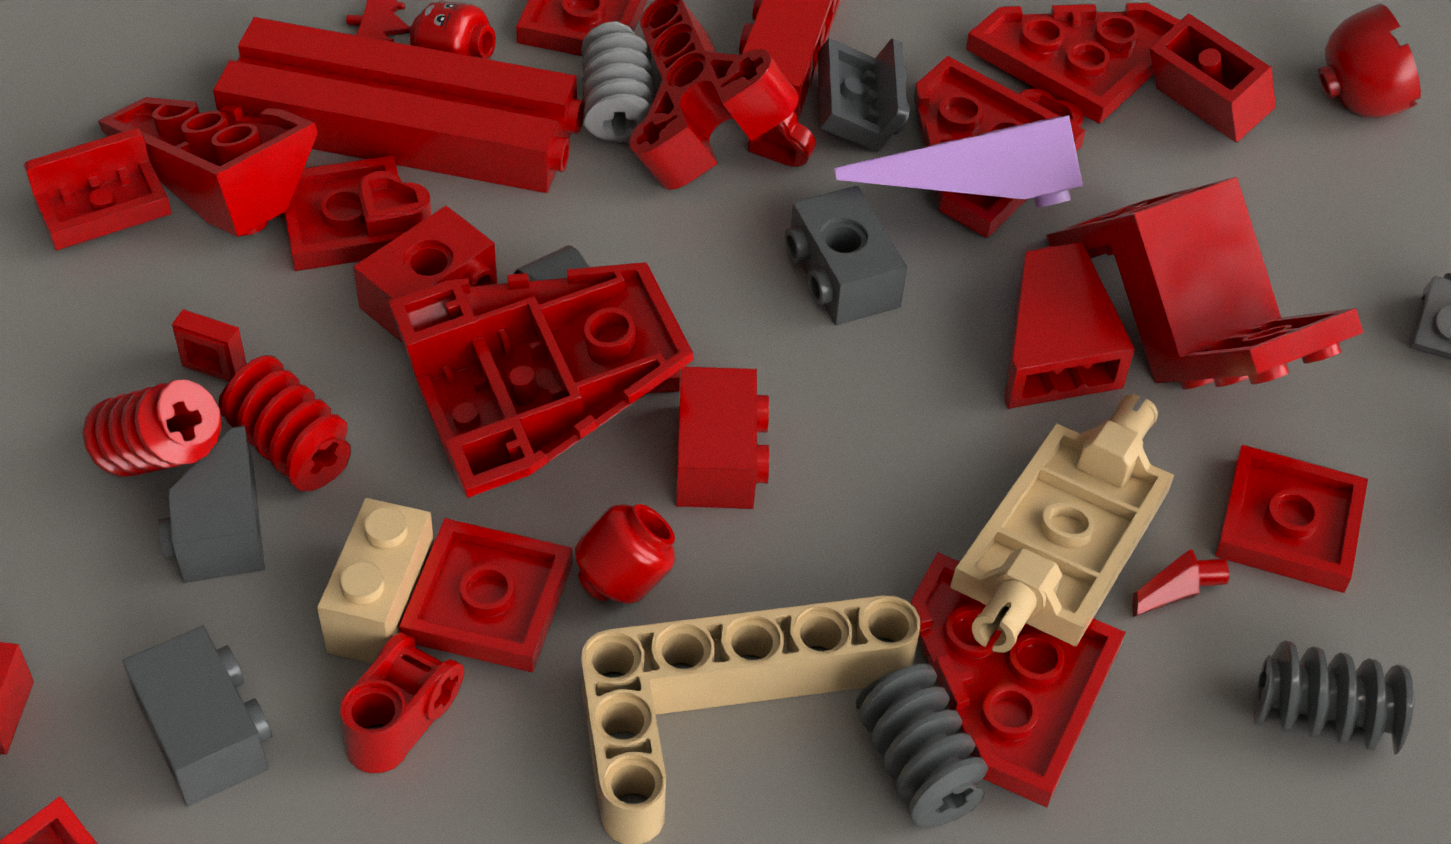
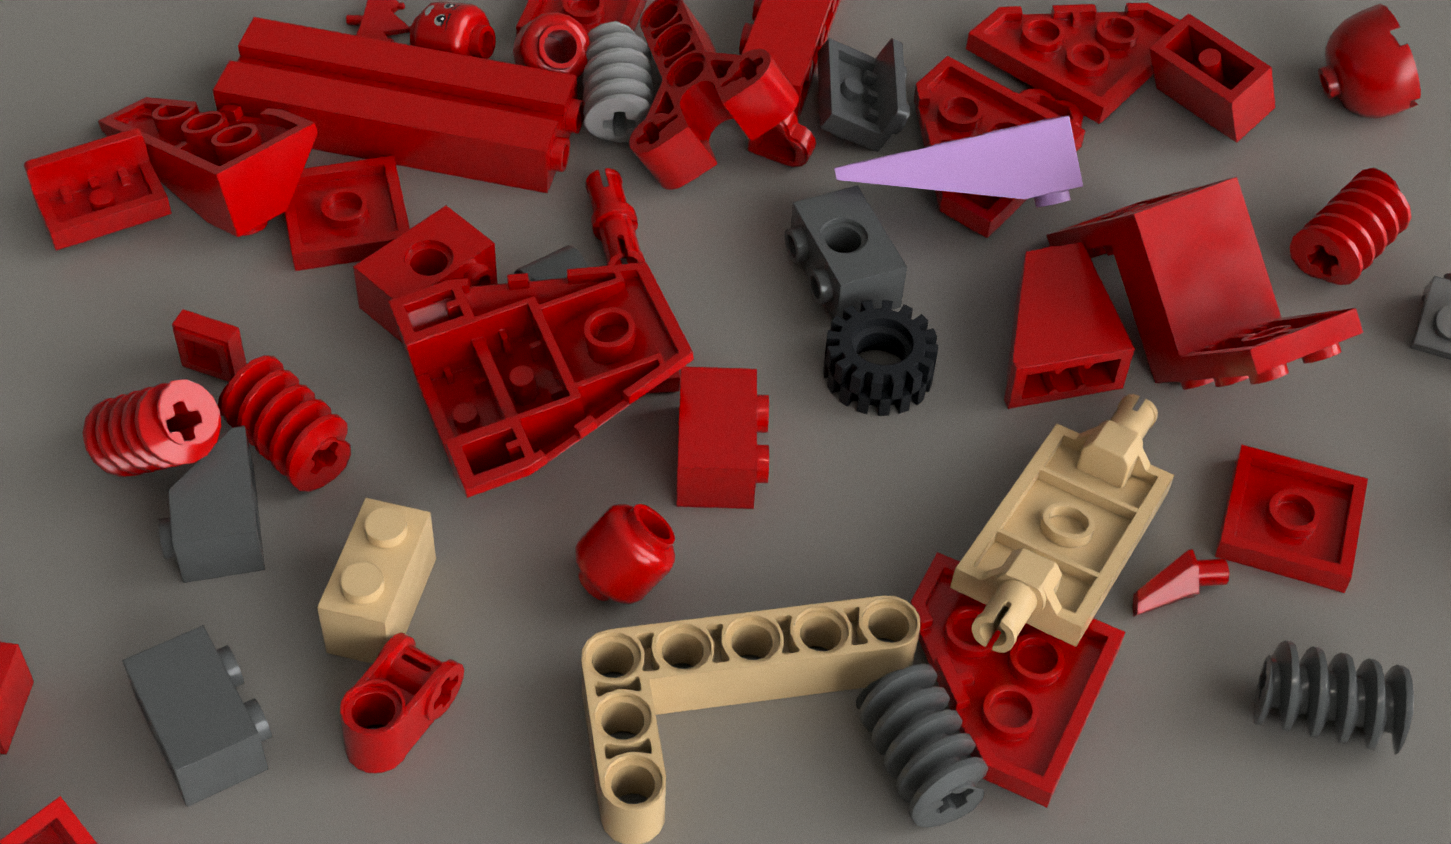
(391, 204): red tile -> none
(487, 594): red plate -> none
(552, 44): none -> red head
(613, 218): none -> red pin
(877, 383): none -> black tyre
(1352, 228): none -> red piece

